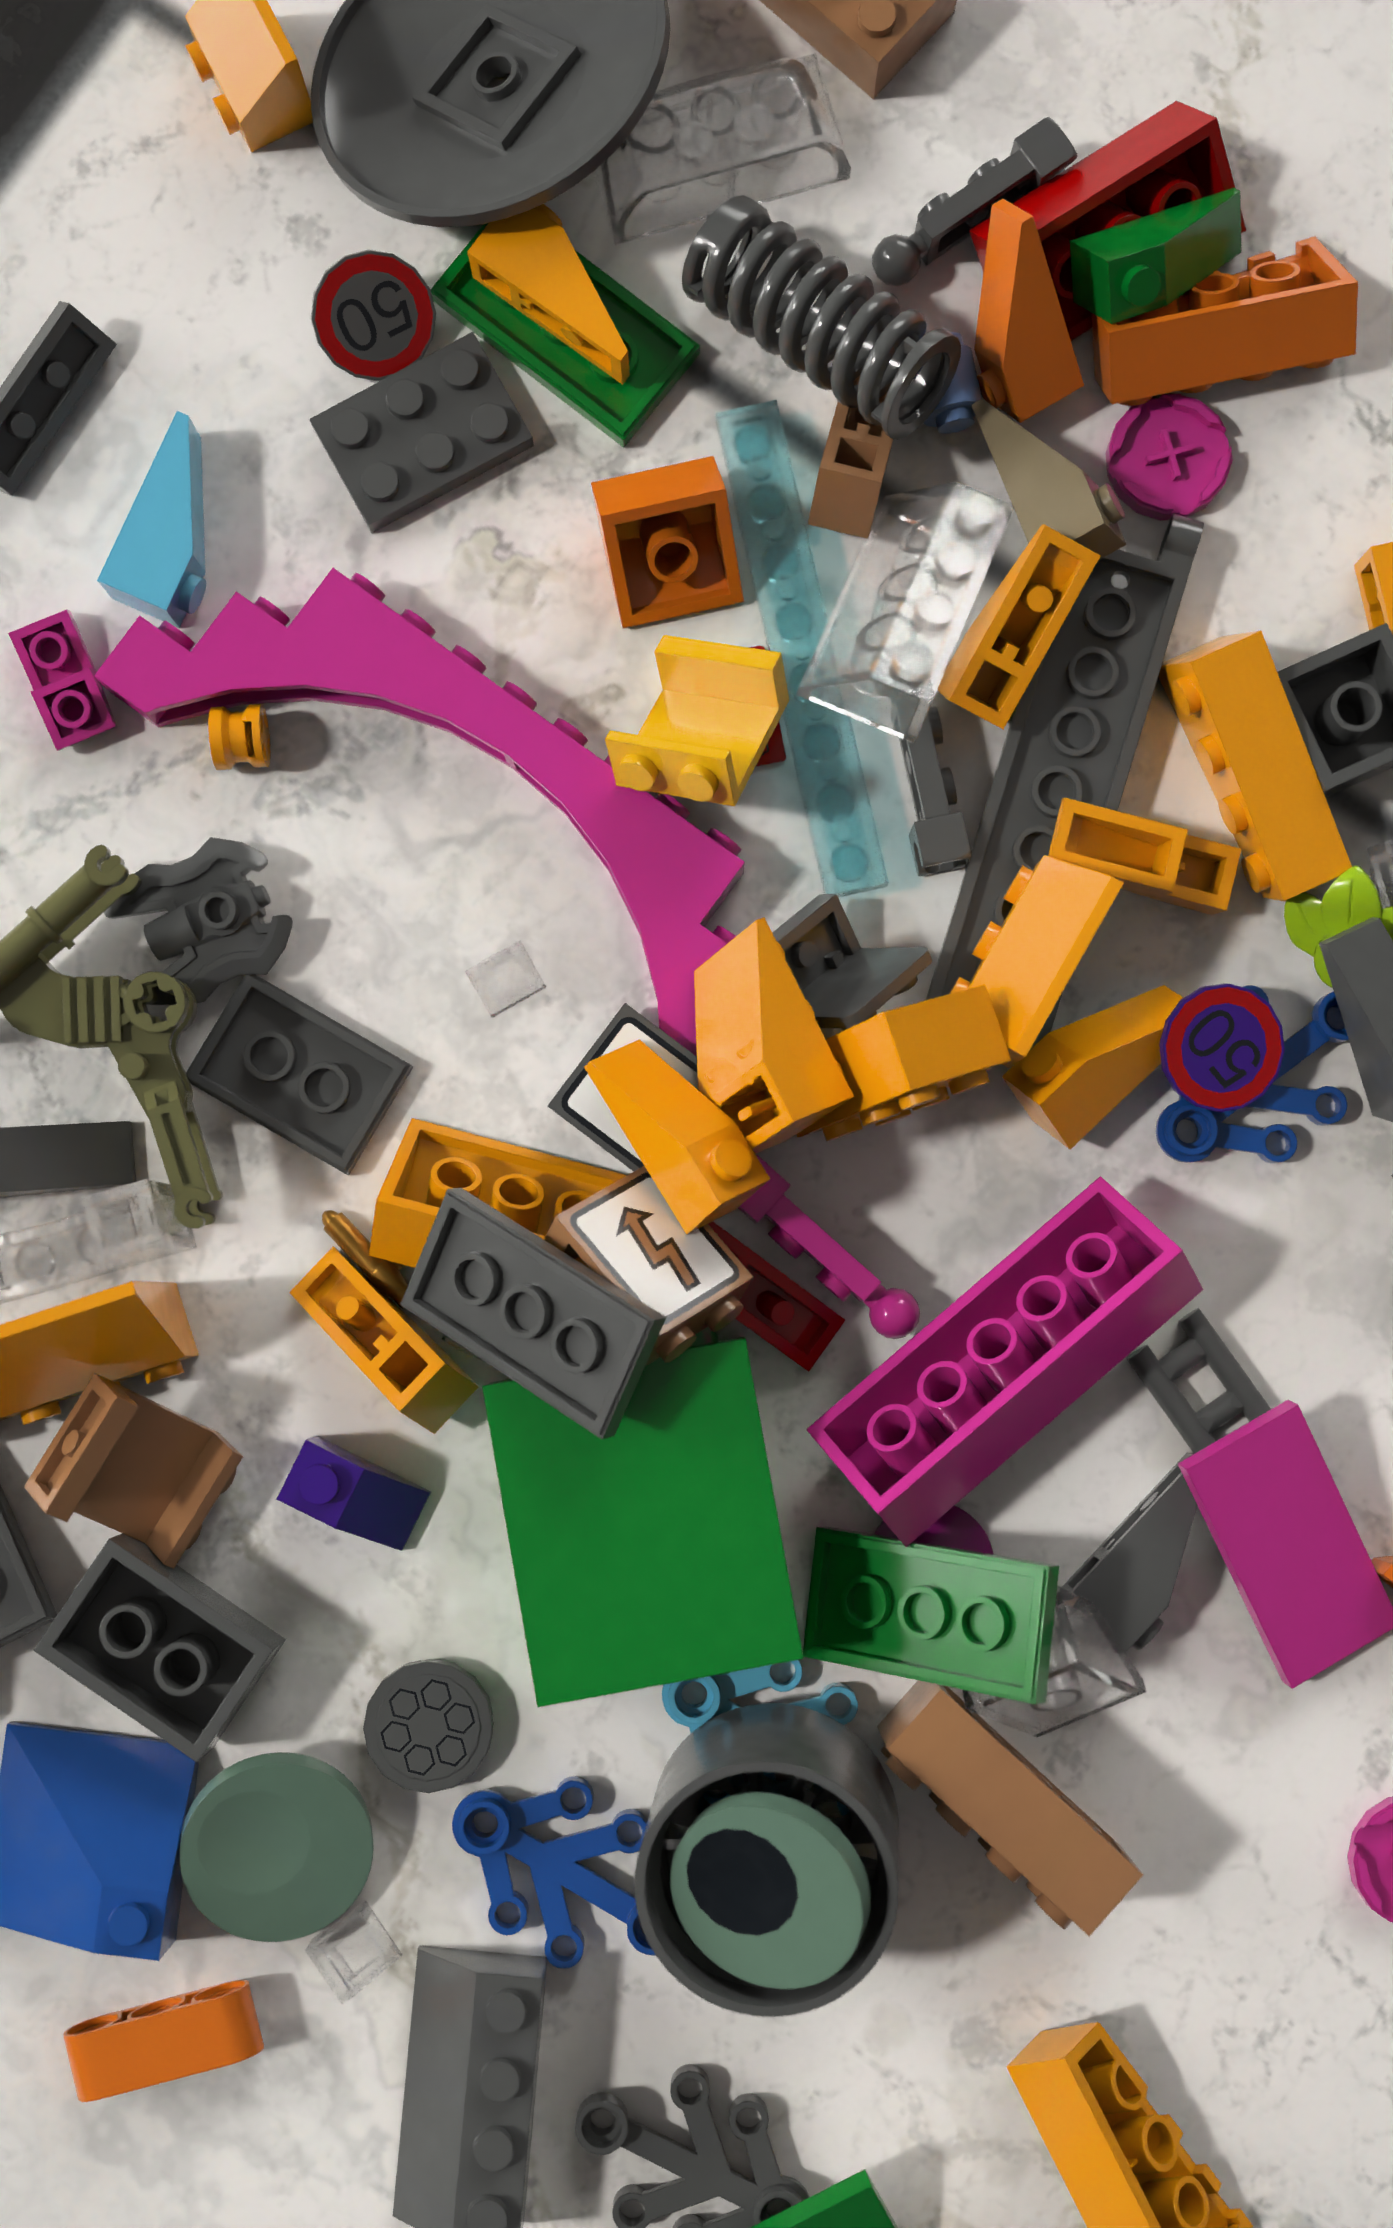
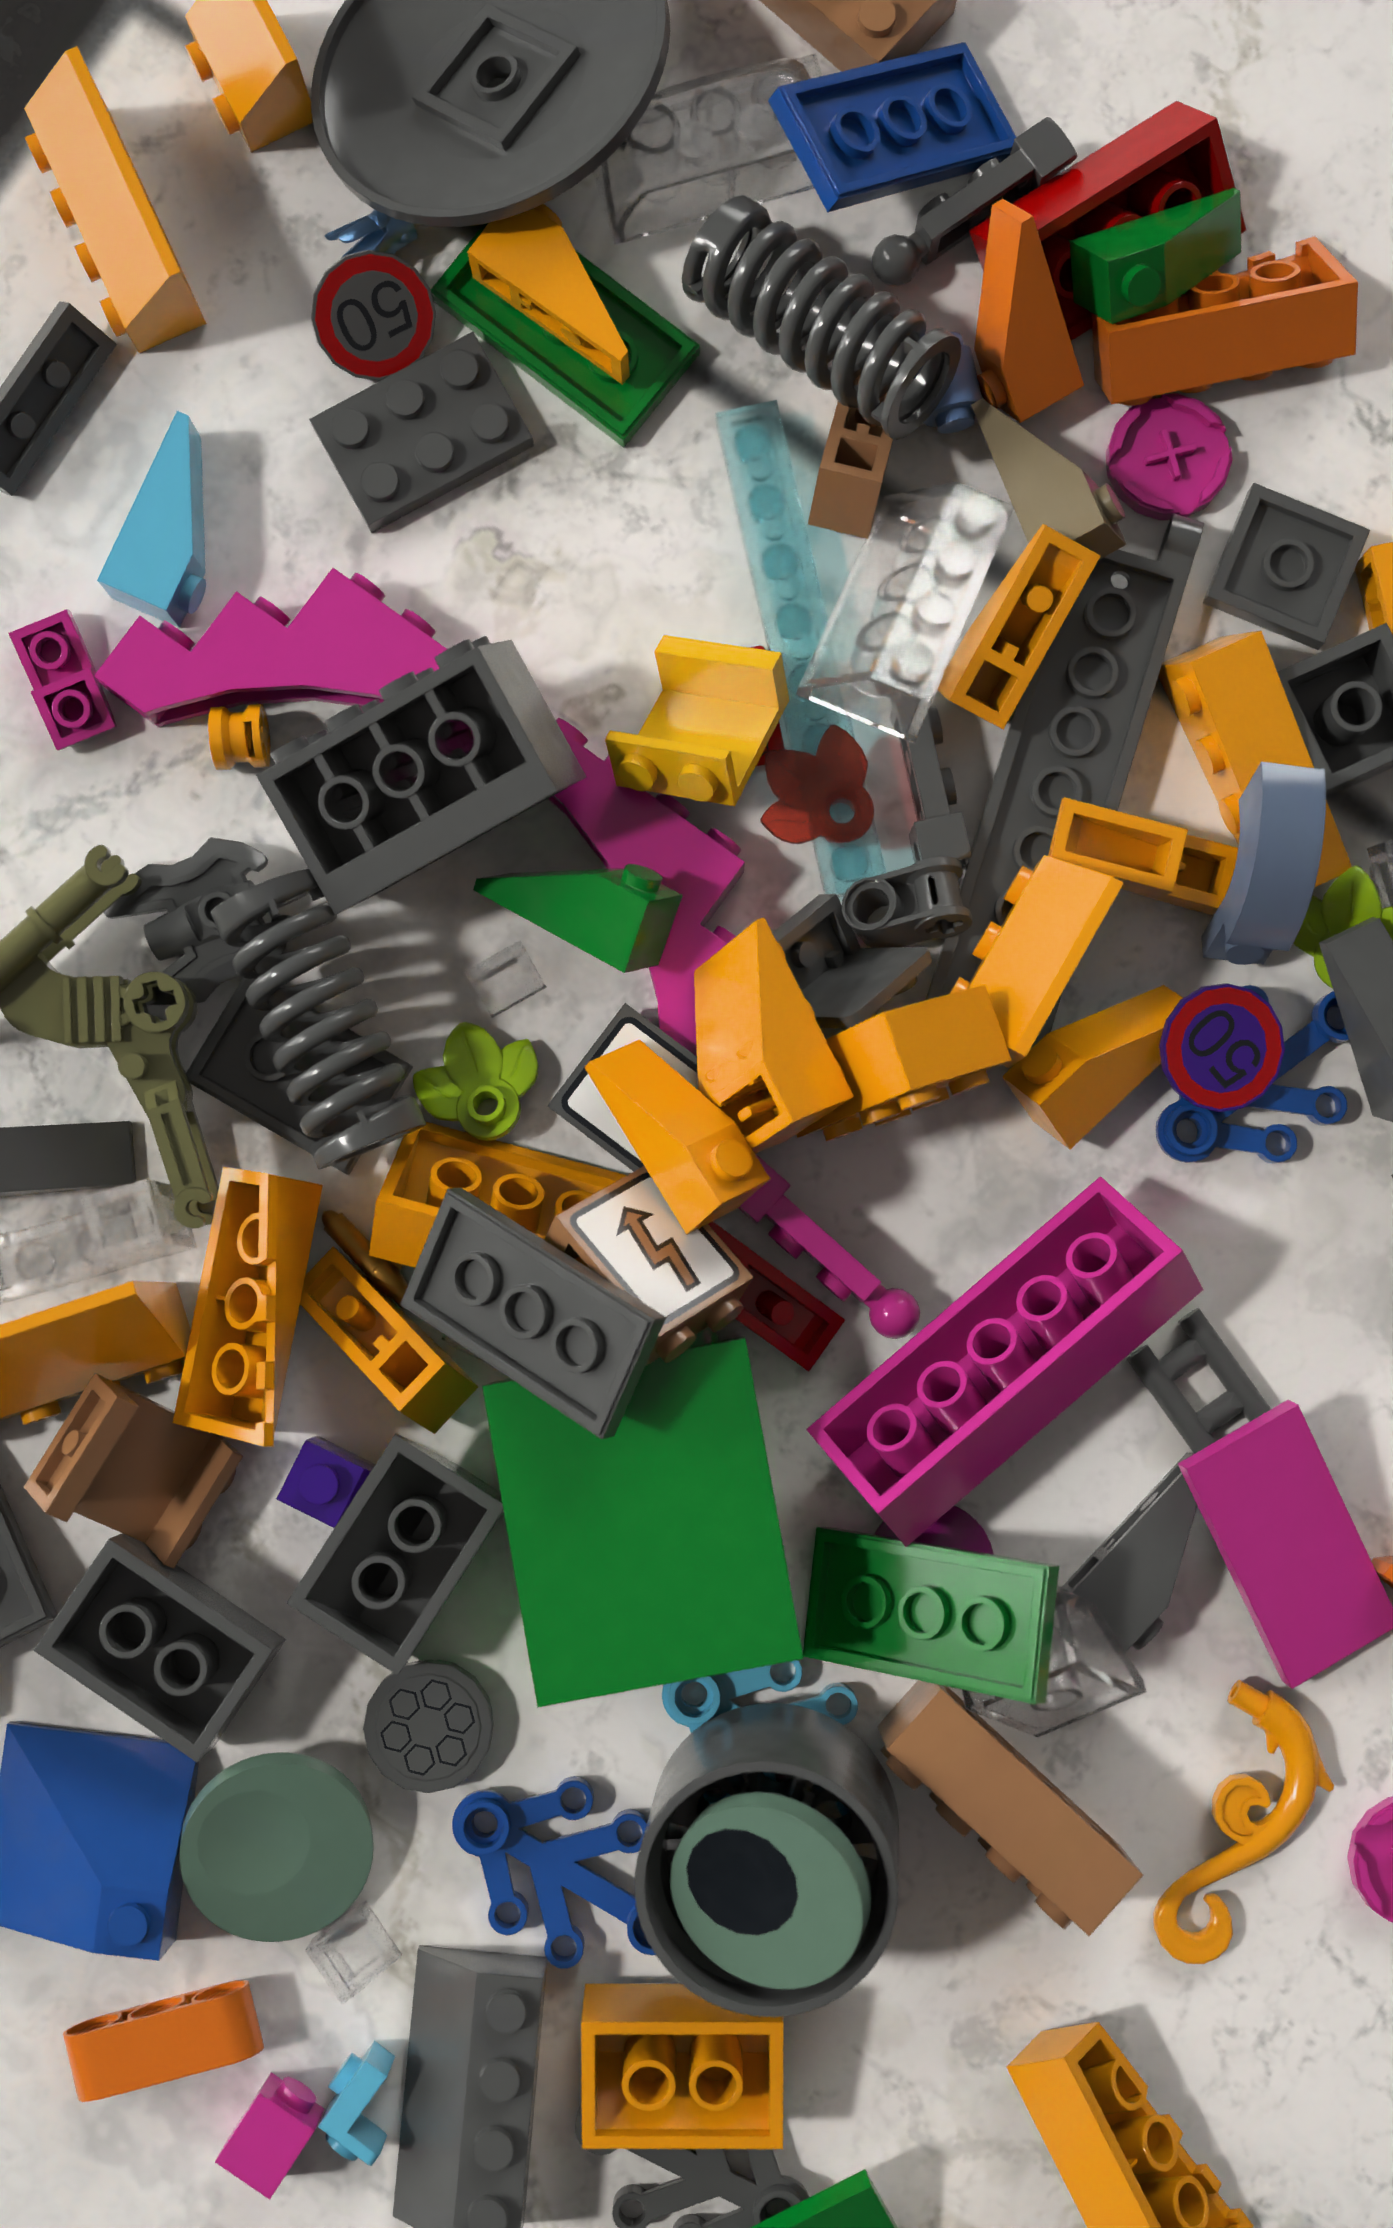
(110, 207): none -> light orange slope
(247, 1305): none -> light orange wedge
(271, 2134): none -> dark pink brick
(354, 1130): none -> dark grey piece
(355, 2085): none -> medium azure bracket
(378, 233): none -> flat silver piece
(398, 1552): none -> dark grey slope
(407, 777): none -> dark grey brick
(476, 1072): none -> lime plate
(608, 913): none -> green slope
(668, 541): orange slope -> none
(677, 2071): none -> light orange slope
(812, 785): none -> clear red plate
(893, 125): none -> blue tile
(921, 903): none -> dark grey piece
(1254, 1839): none -> light orange plant
(1274, 865): none -> sand blue arch
(1286, 566): none -> dark grey plate

